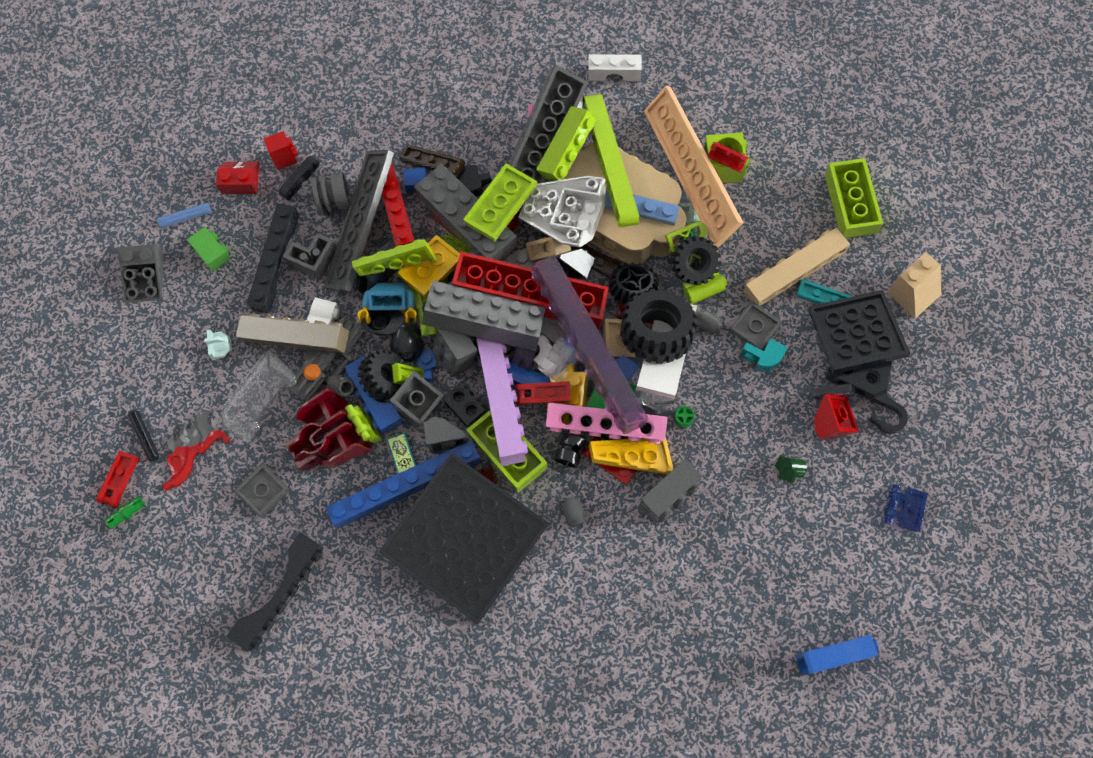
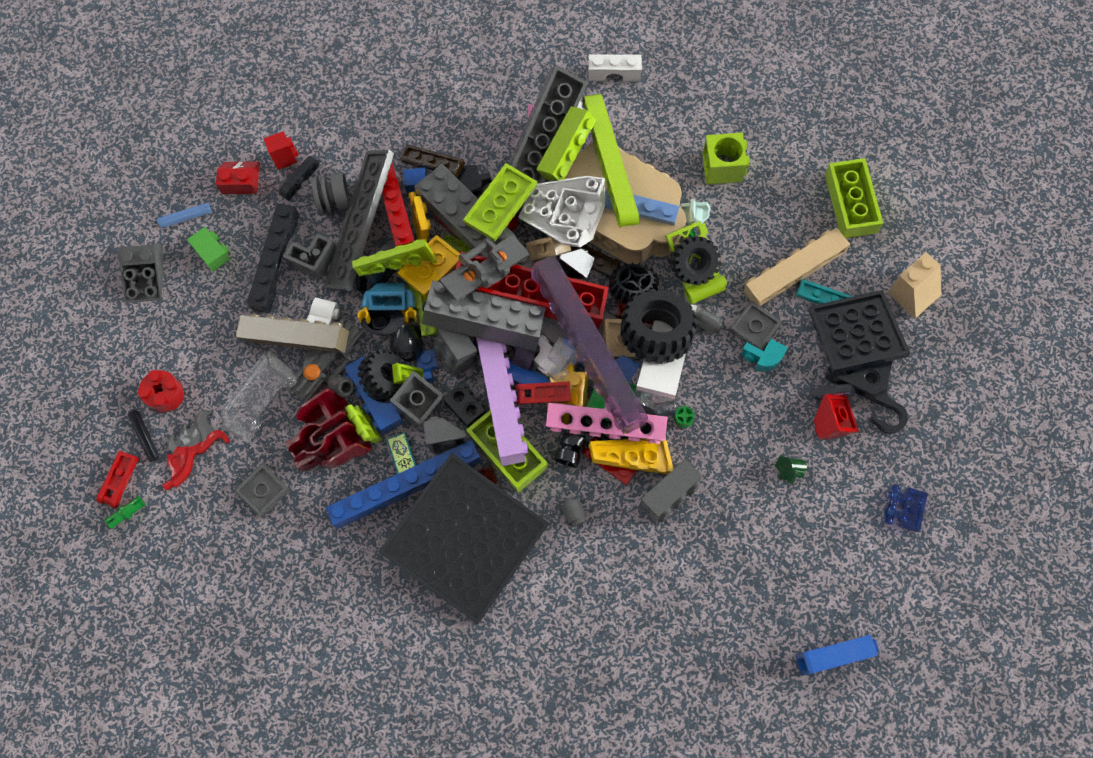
(161, 391): none -> red brick
(218, 344): light aqua piece -> none
(249, 629): black arch -> none
(418, 213): none -> yellow plate
(493, 269): none -> dark grey piece
(693, 167): light nougat plate -> none
(727, 156): red hinge -> none

